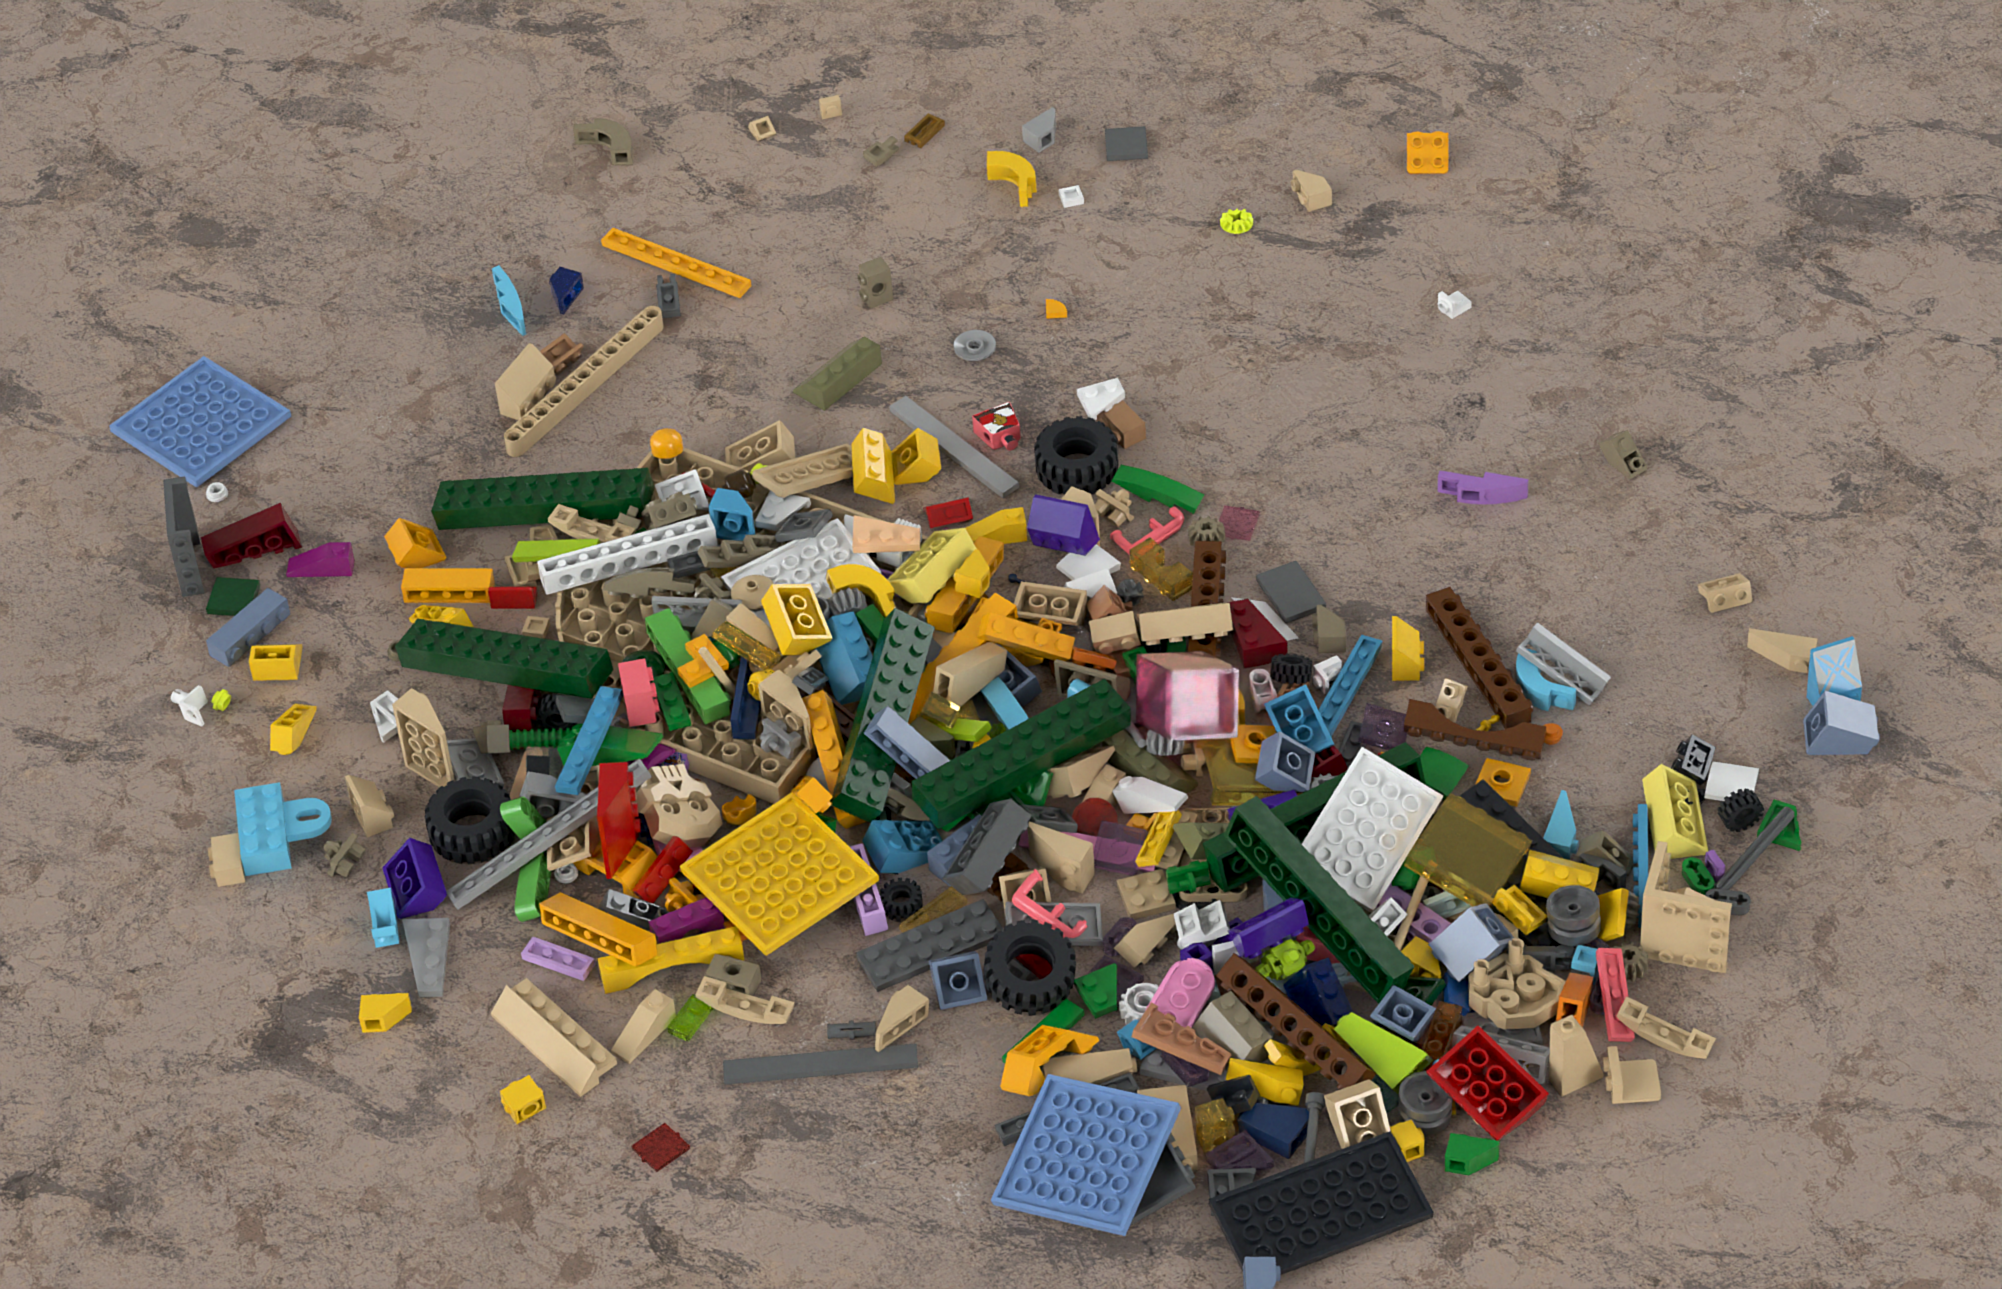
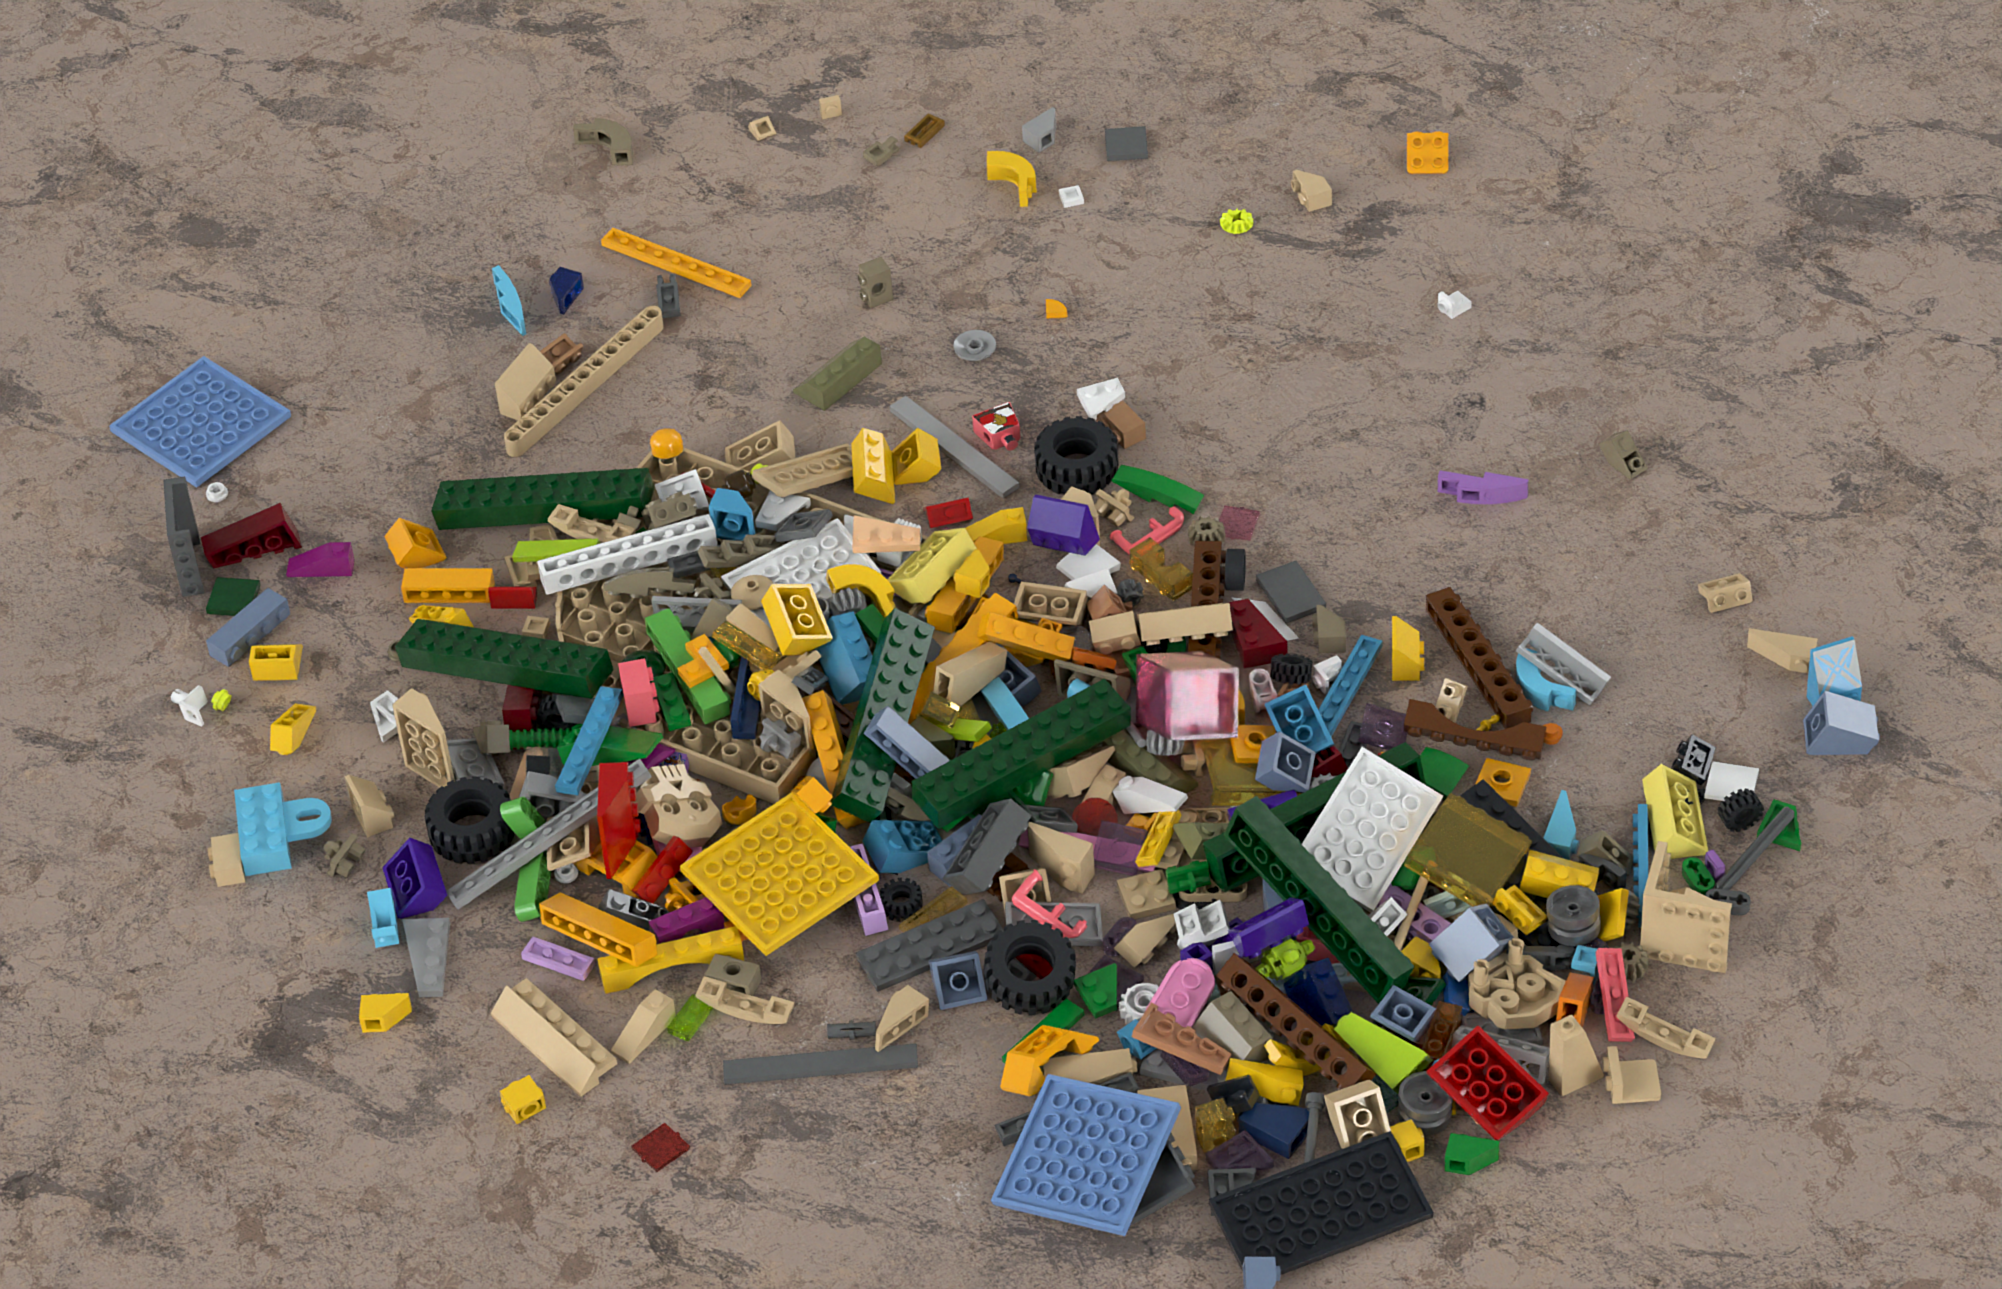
(1235, 569): none -> black tyre

